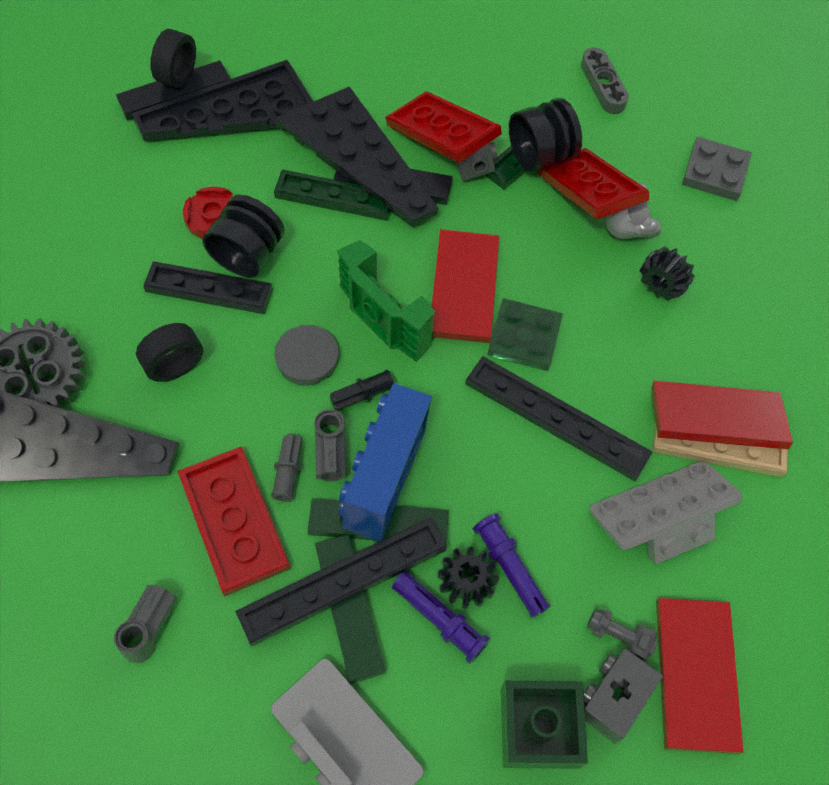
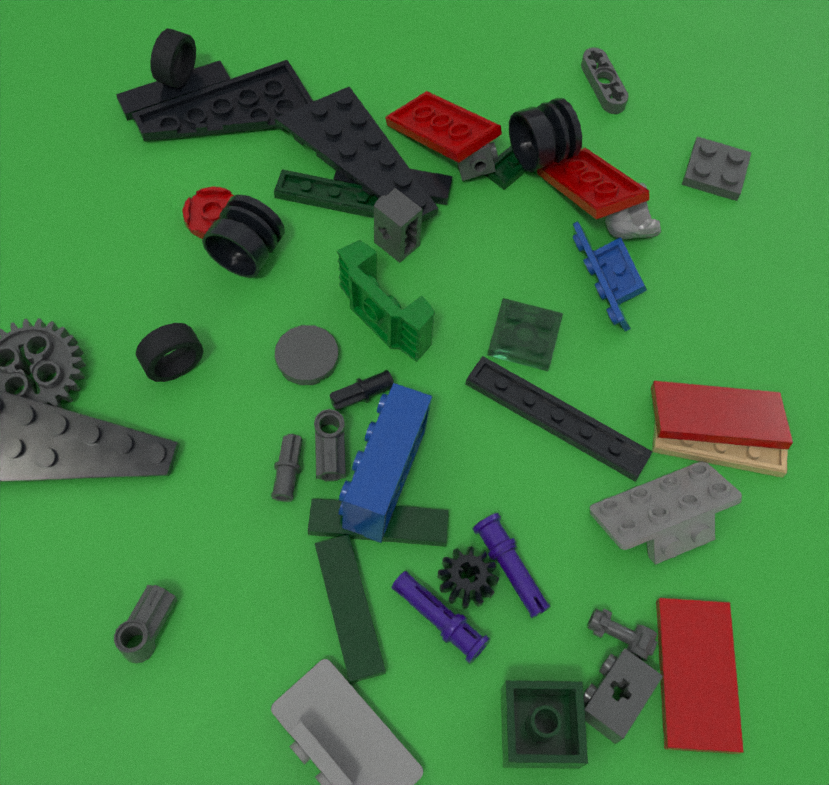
(208, 287): black tile -> none
(233, 521): red tile -> none
(340, 581): black tile -> none
(397, 224): none -> dark grey brick
(464, 286): red tile -> none
(616, 273): none -> blue bracket
(667, 273): black gear -> none

